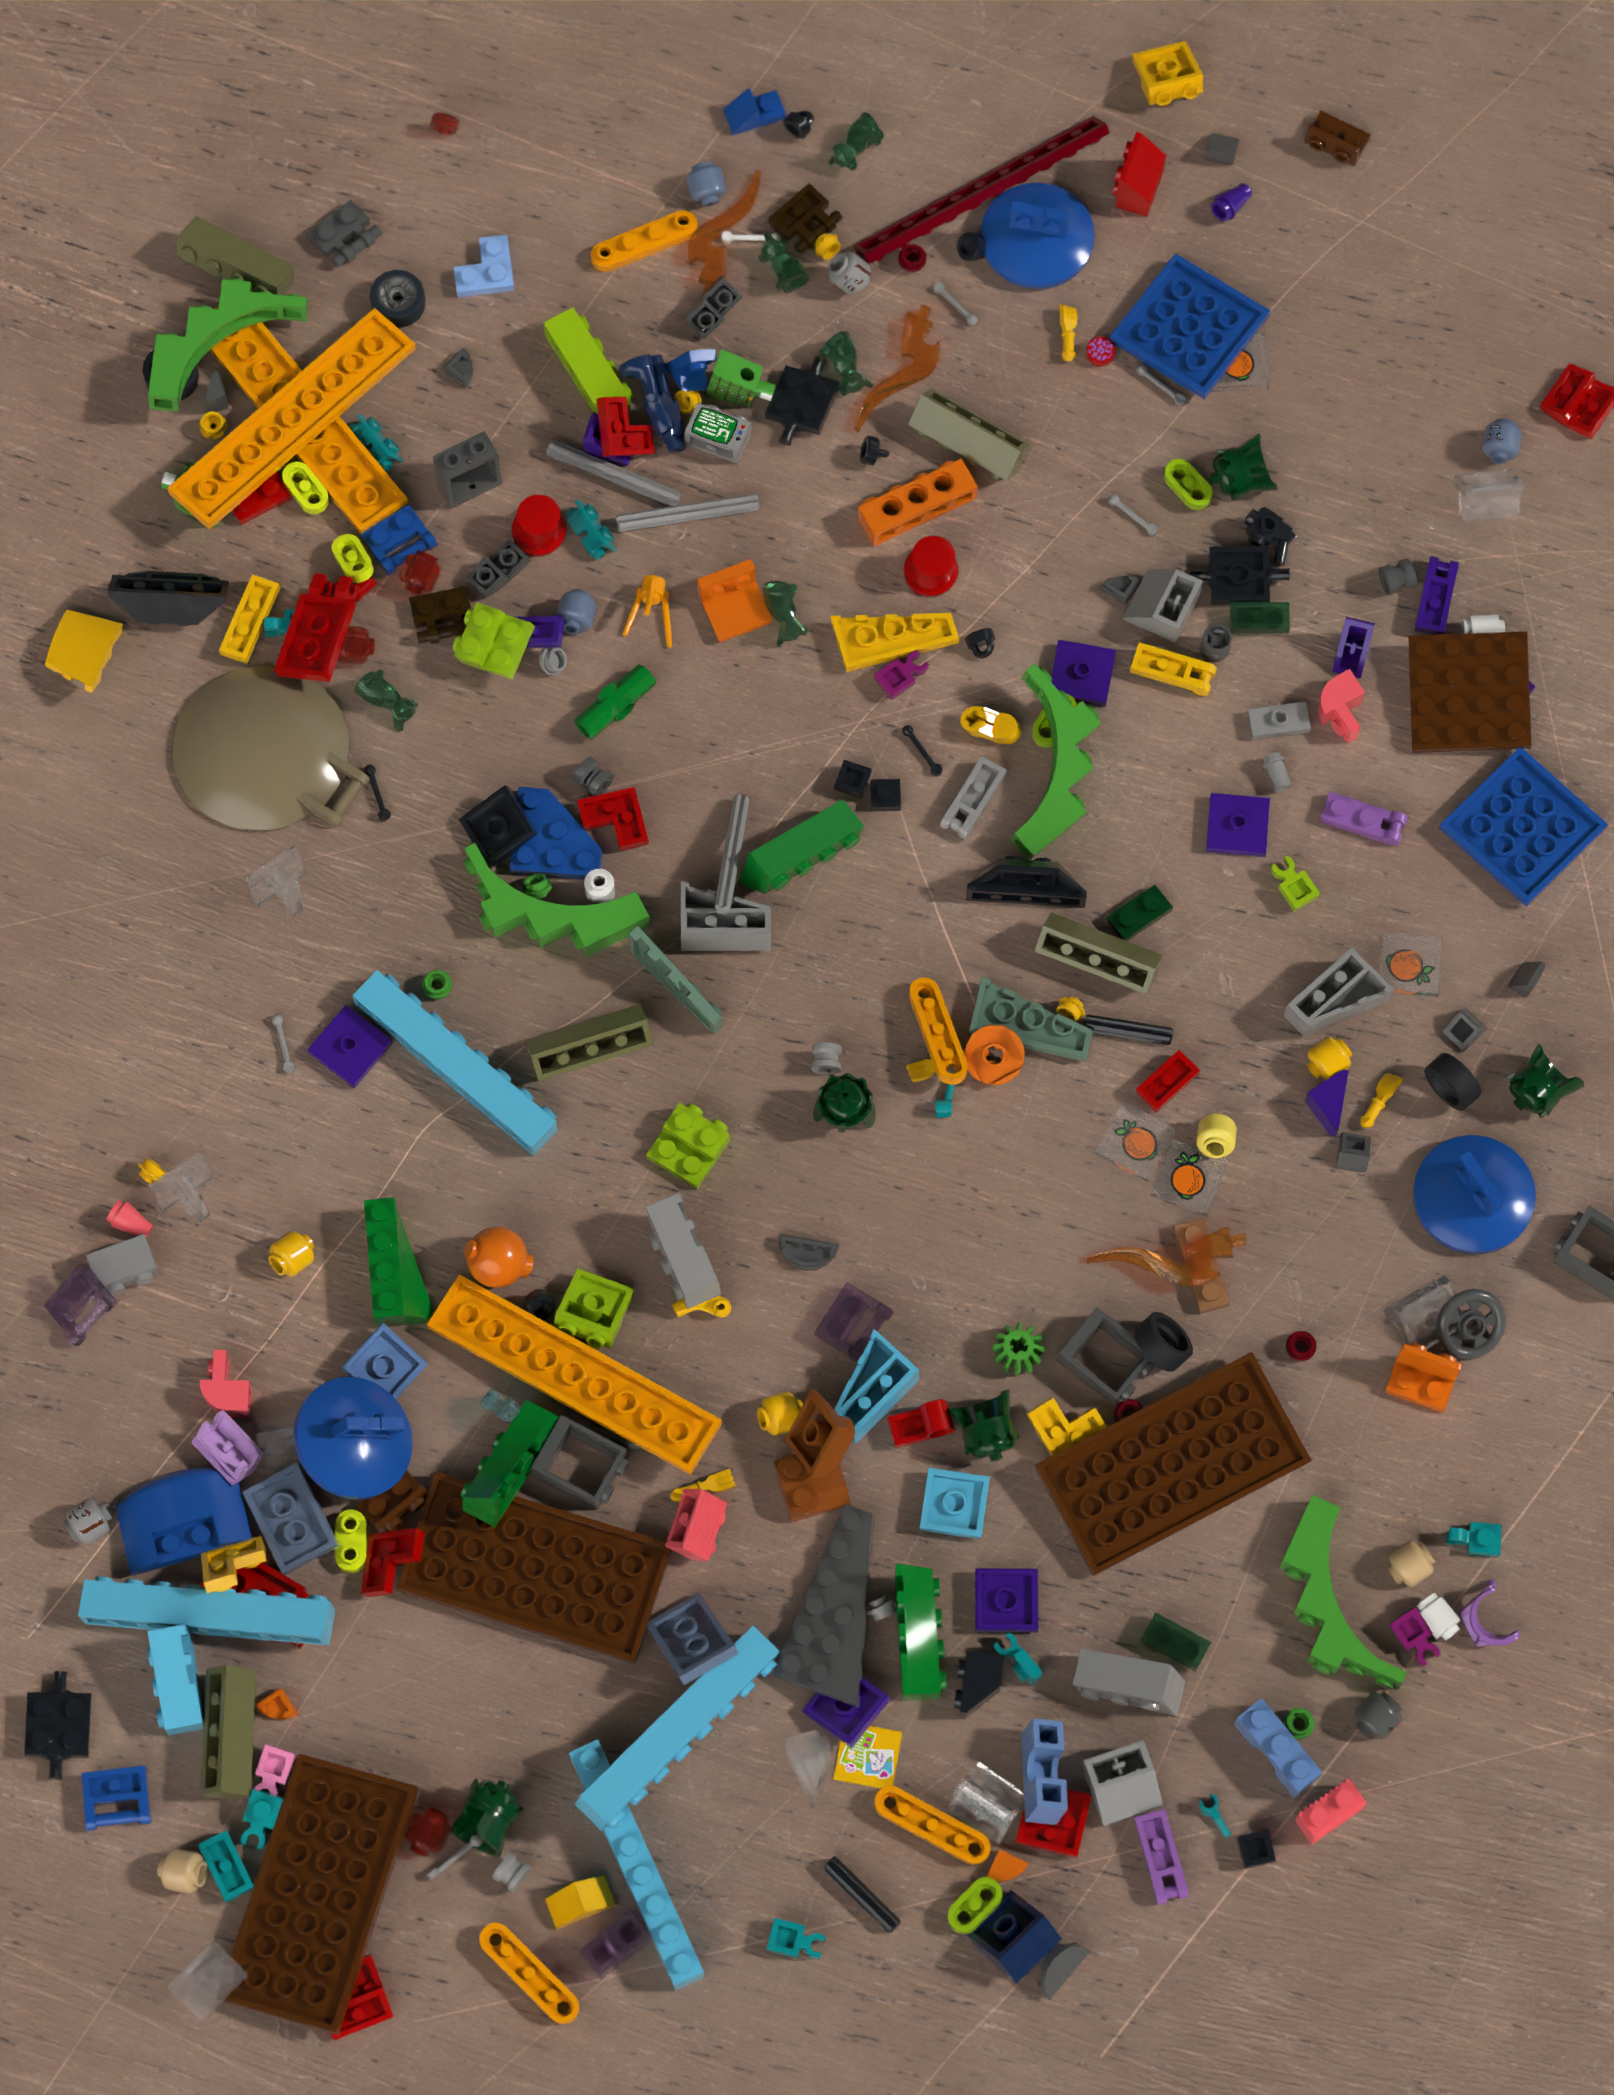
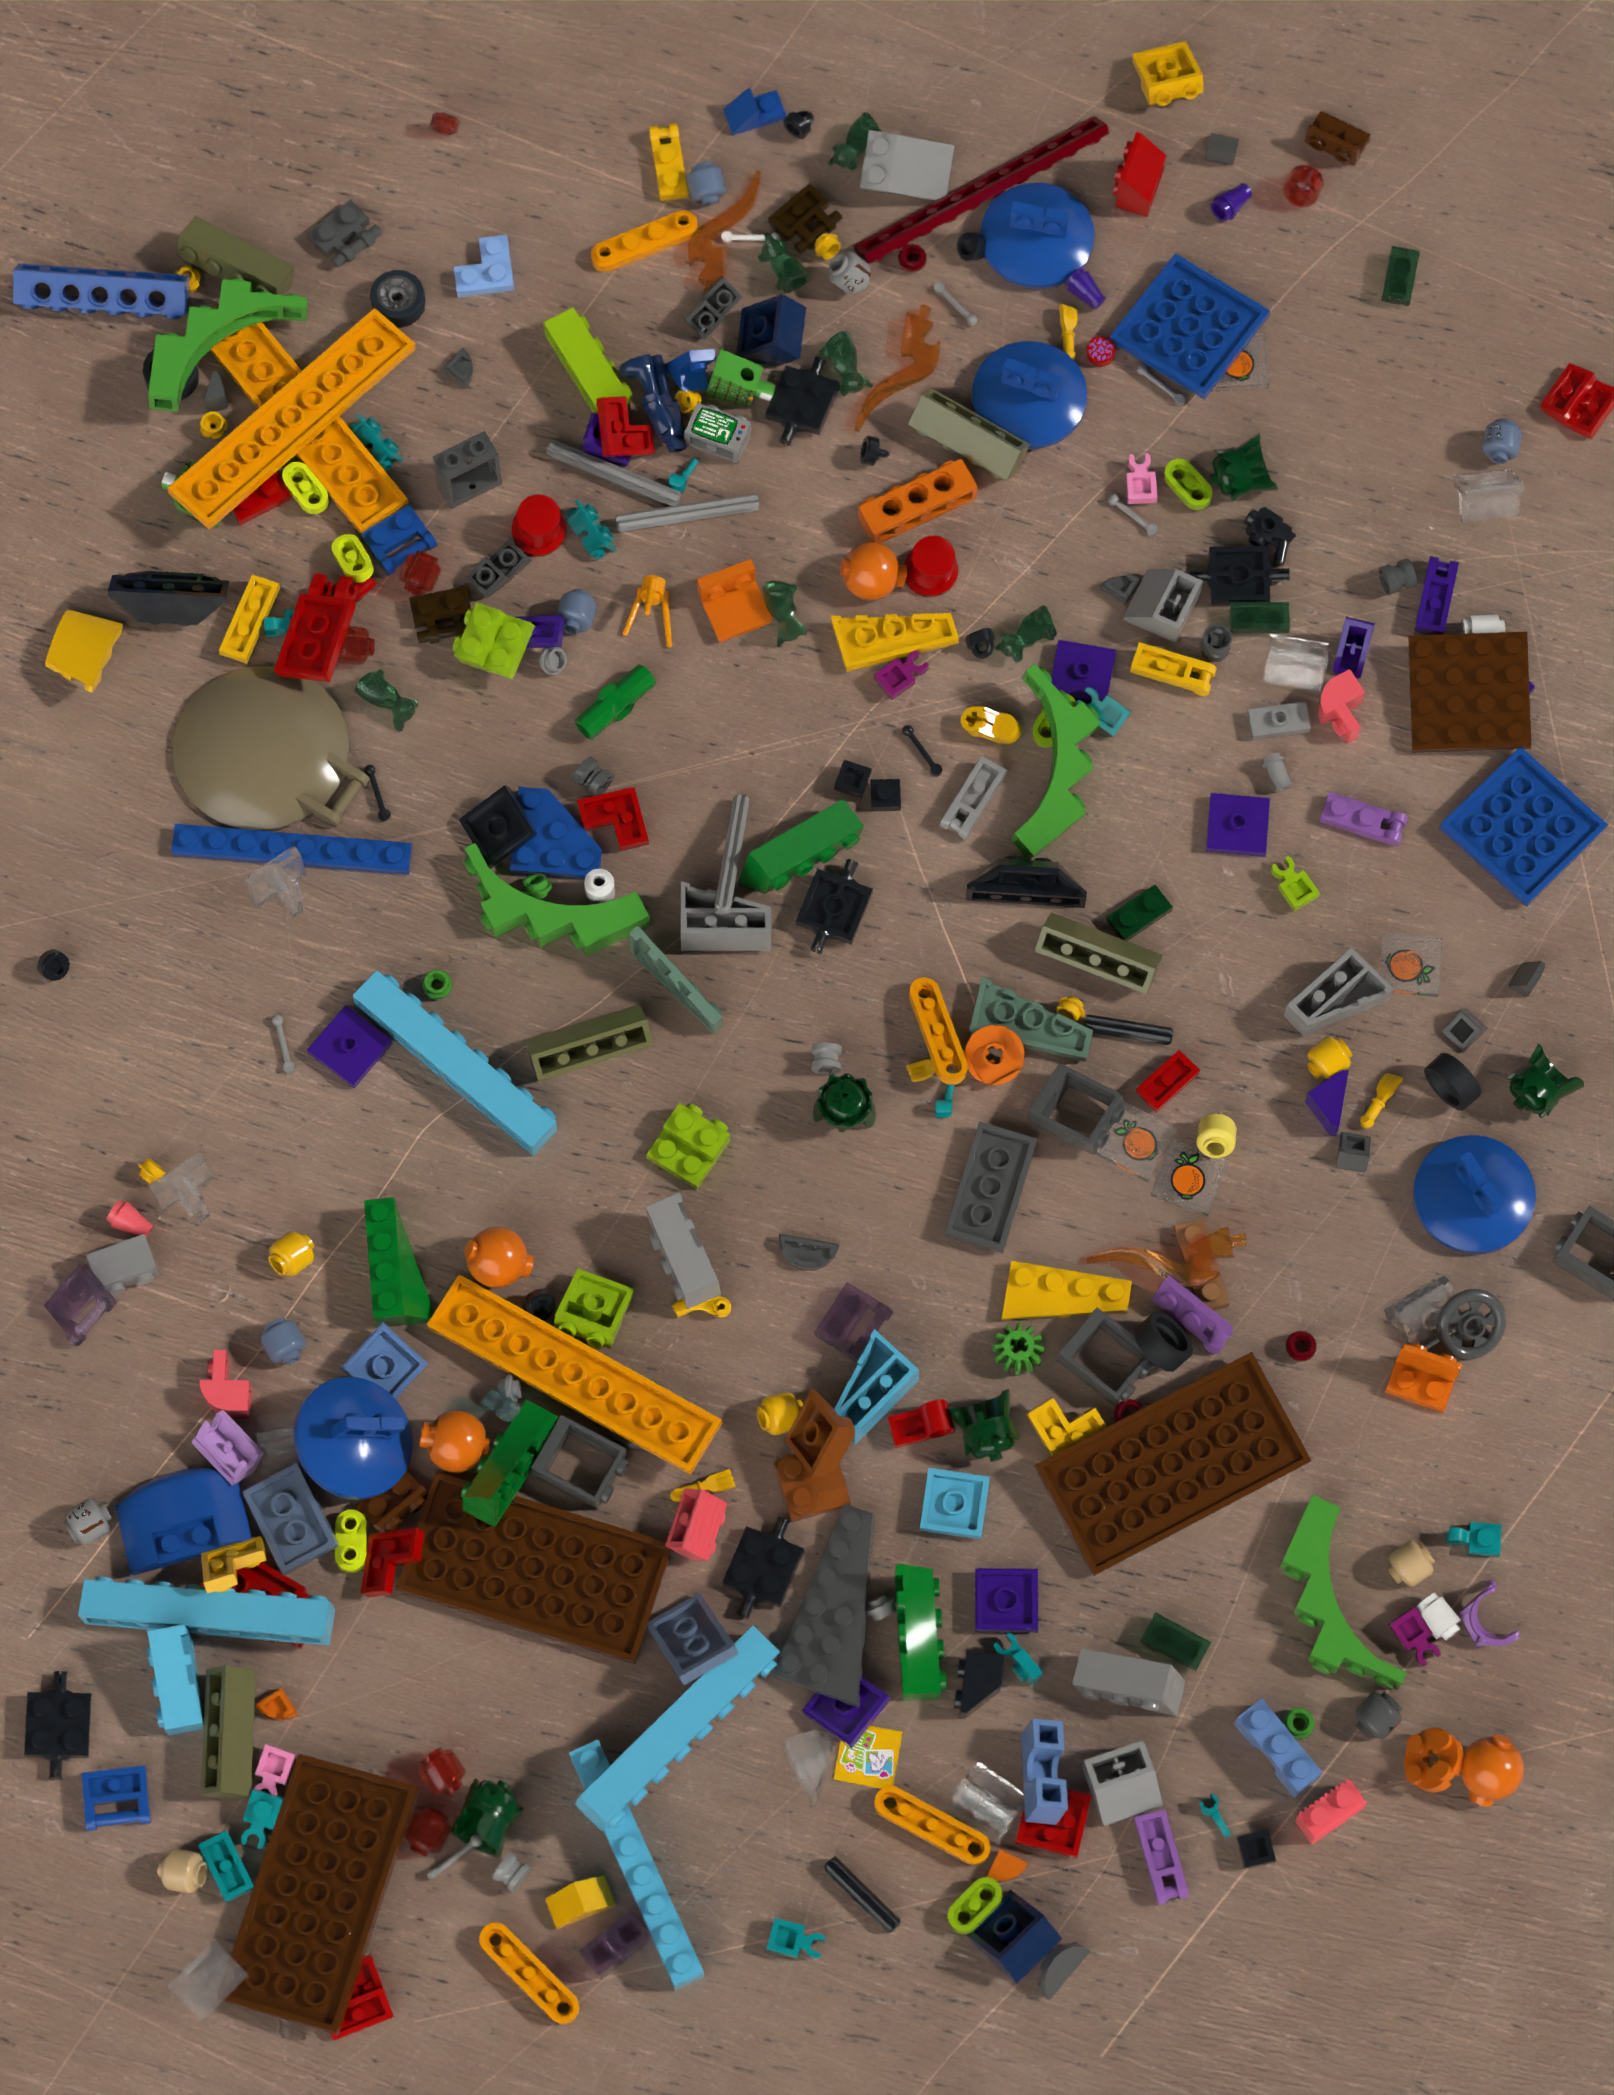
(53, 965): none -> black tile
(173, 286): none -> blue brick
(195, 276): none -> yellow plate
(283, 1341): none -> sand blue head
(314, 849): none -> blue plate
(442, 1771): none -> clear red head
(455, 1441): none -> orange brick
(510, 1387): none -> light grey plate
(668, 163): none -> yellow plate
(679, 482): none -> teal hand
(763, 1567): none -> black plate
(771, 331): none -> dark blue slope
(834, 906): none -> black plate
(872, 571): none -> orange brick
(906, 166): none -> light grey slope
(990, 1187): none -> dark grey plate
(1031, 392): none -> blue bracket
(1033, 627): none -> clear green animal
(1052, 1094): none -> dark grey window
(1054, 1292): none -> yellow wing
(1084, 287): none -> dark purple cone
(1110, 712): none -> teal plate
(1141, 484): none -> bright pink plate
(1193, 1314): none -> medium lavender plate
(1296, 662): none -> clear bracket
(1303, 186): none -> clear red head
(1400, 276): none -> clear green plate
(1418, 1755): none -> orange plate
(1492, 1769): none -> orange brick

